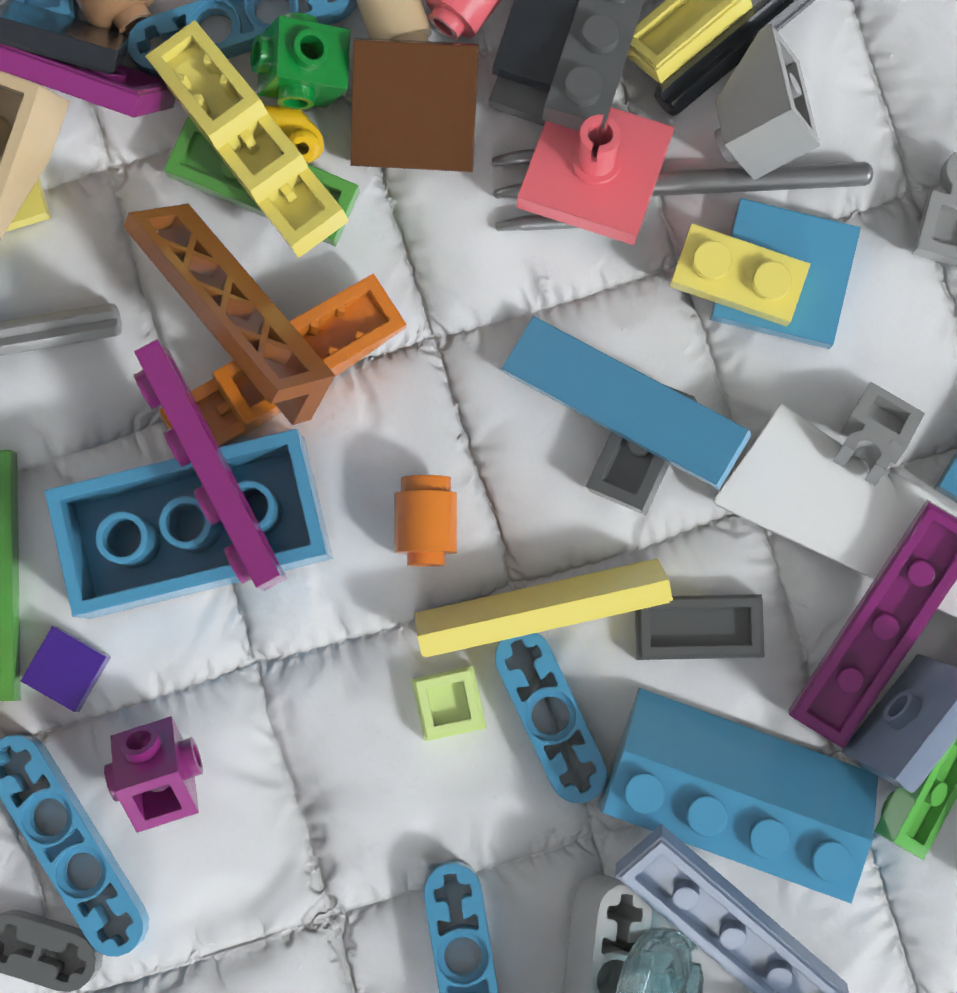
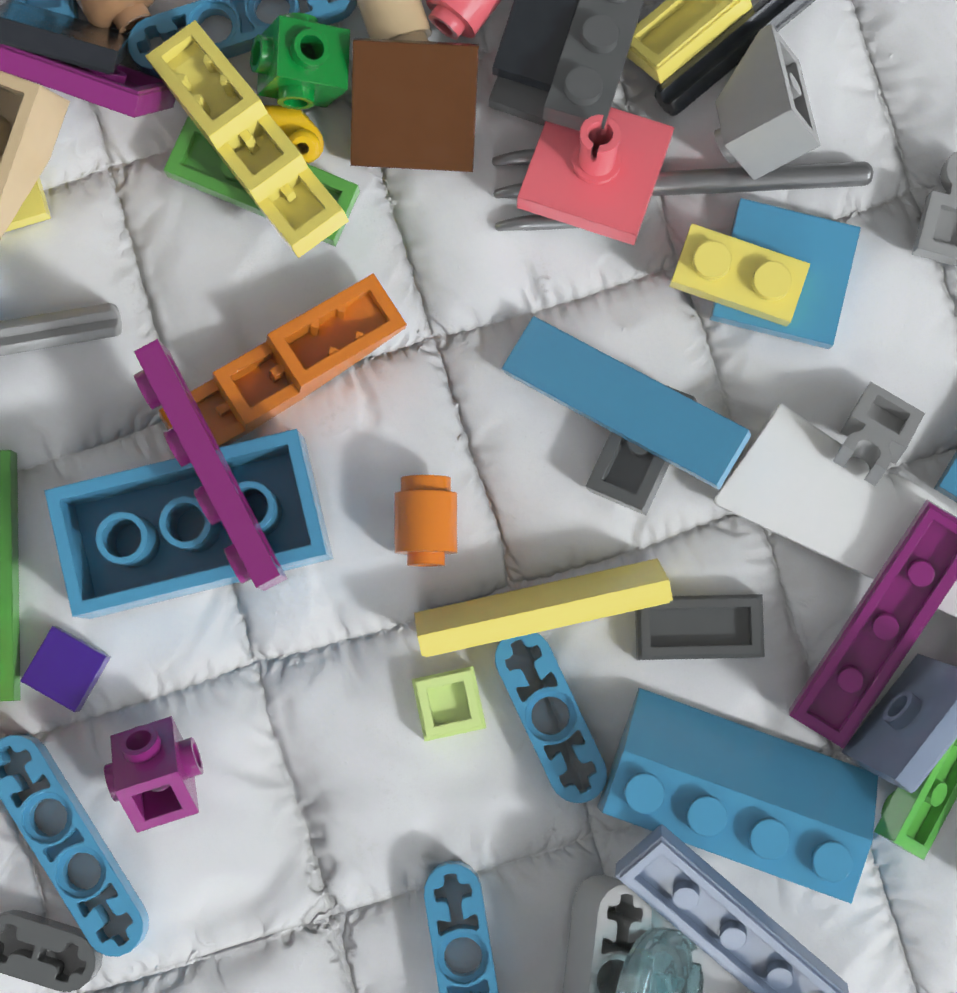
(233, 308): dark orange fence -> none

